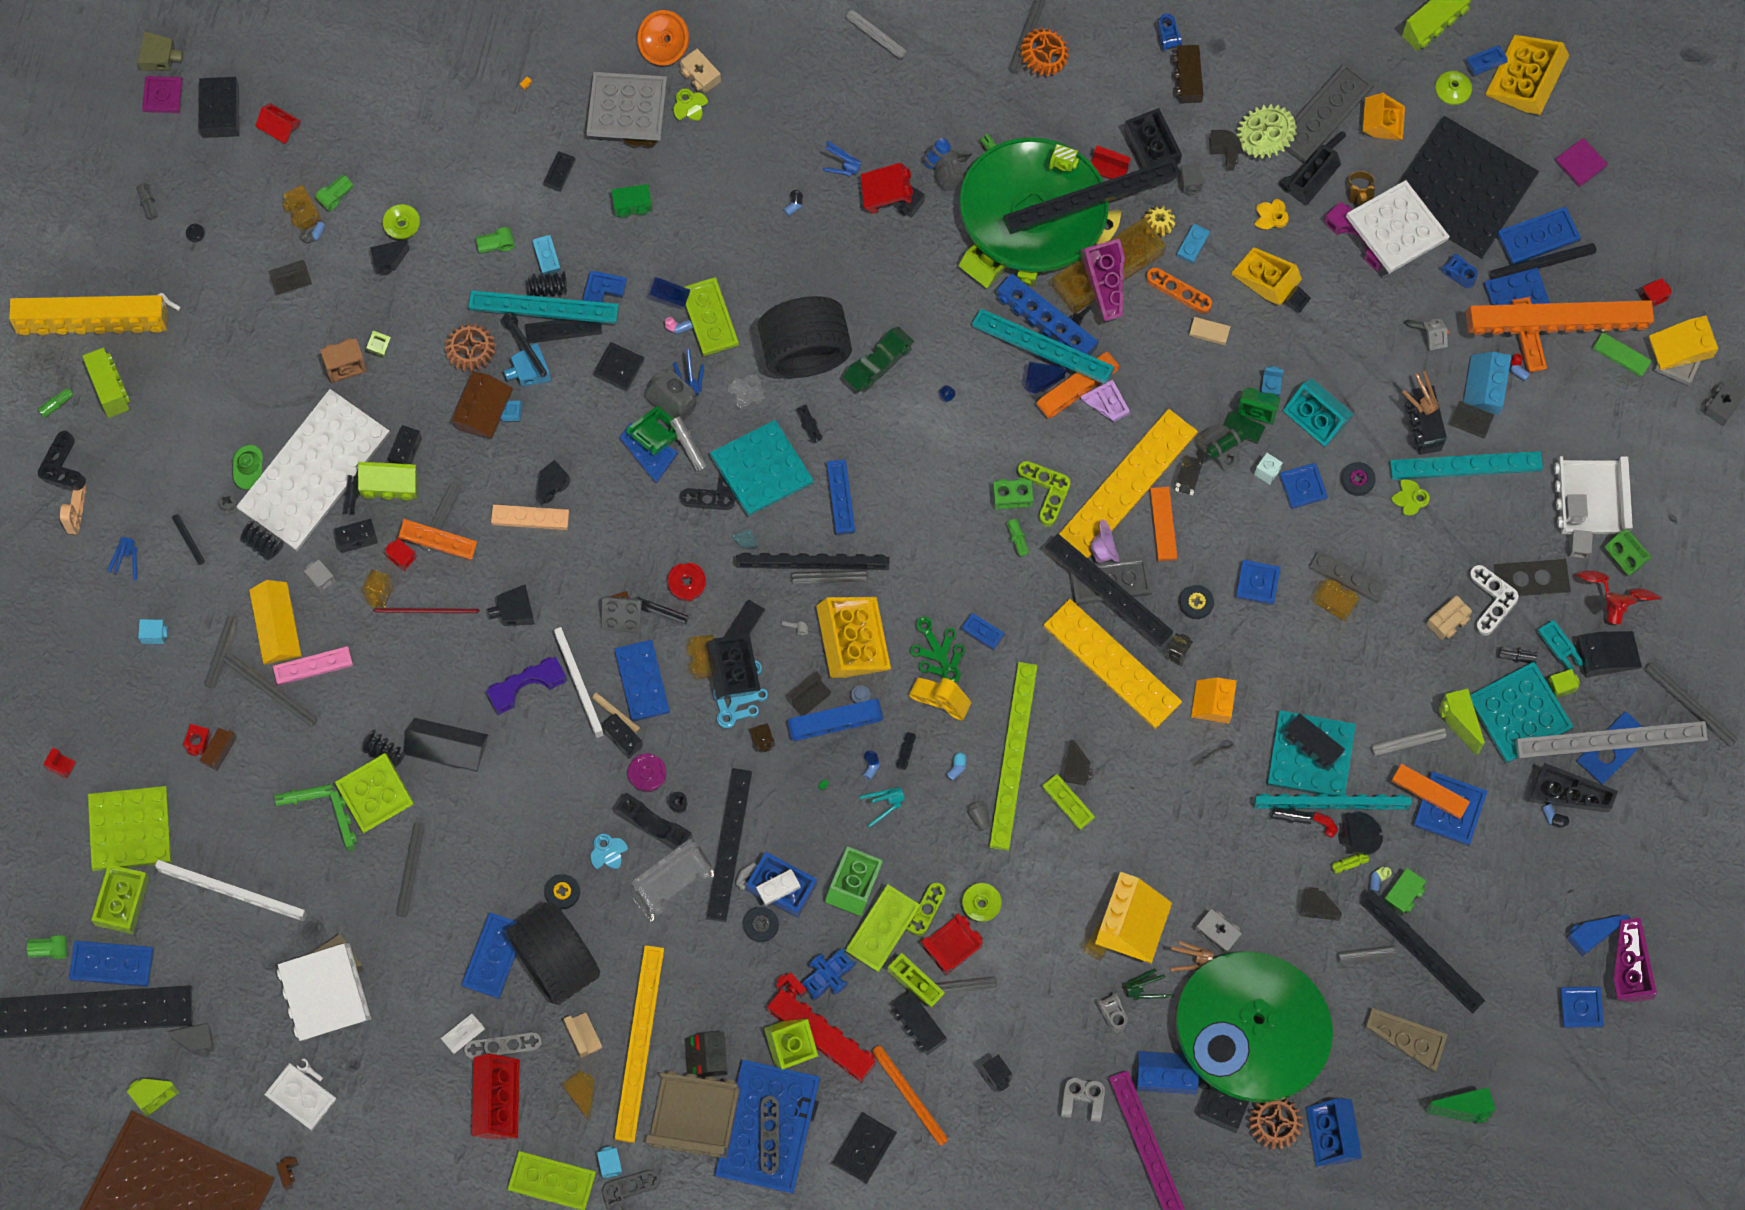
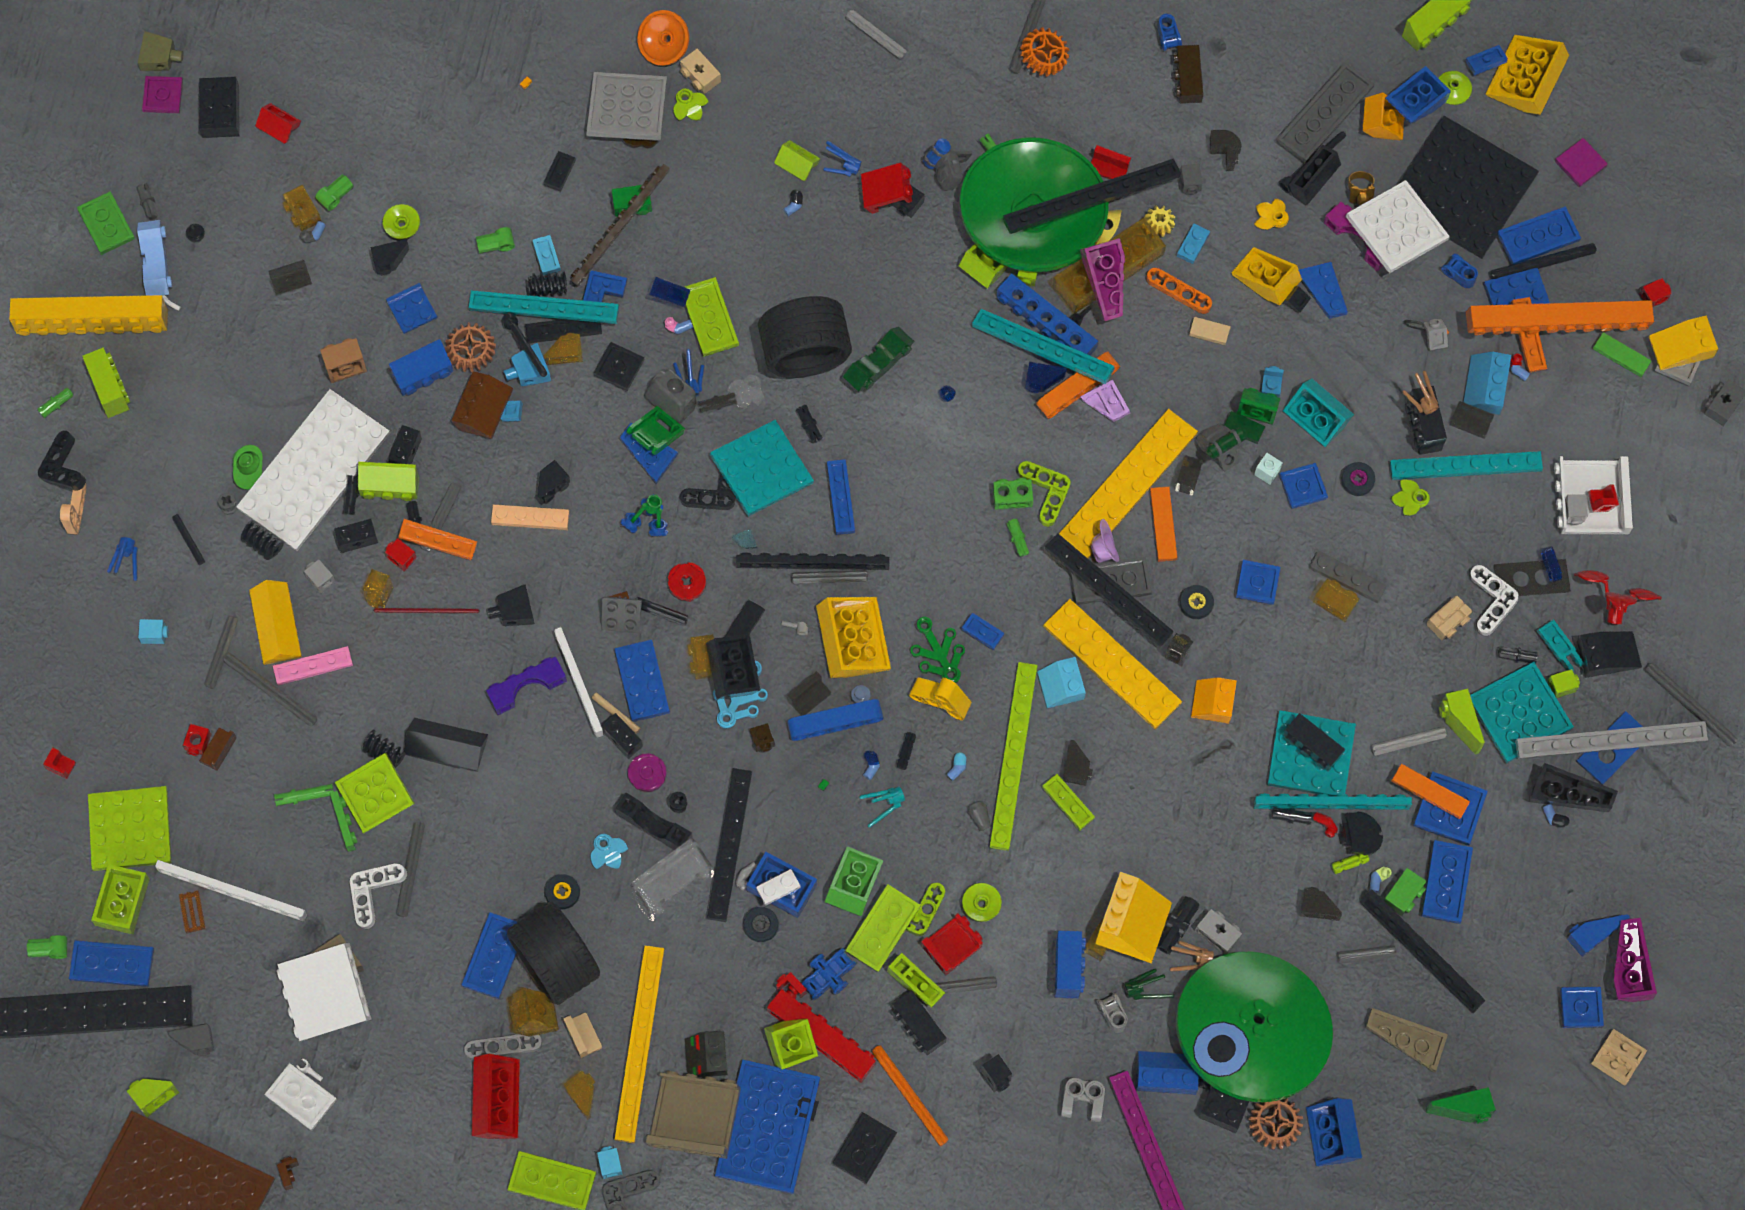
(105, 223): none -> bright green tile
(154, 265): none -> light blue brick
(189, 895): none -> clear orange tile
(365, 889): none -> white beam
(378, 343): lime brick -> none
(411, 308): none -> blue piece
(413, 512): none -> black axle
(421, 368): none -> blue slope
(462, 1033): white plate -> none
(532, 1013): none -> clear yellow slope
(565, 350): none -> clear yellow slope
(624, 218): none -> dark brown plate
(652, 505): none -> plant
(688, 443): light grey pin -> none
(717, 402): none -> clear smoke pin
(769, 1135): dark grey beam -> none
(796, 160): none -> lime panel
(1061, 683): none -> medium azure slope
(1064, 158): lime brick -> none
(1069, 964): none -> blue brick
(1152, 139): black brick -> none
(1178, 924): none -> black piece
(1267, 131): yellowish green gear -> none
(1325, 288): none -> blue wing
(1419, 96): none -> blue slope
(1447, 882): none -> blue plate
(1551, 564): none -> clear blue beam
(1581, 544): light grey panel -> none
(1604, 499): none -> red panel
(1619, 1057): none -> tan slope
(1631, 549): bright green brick -> none

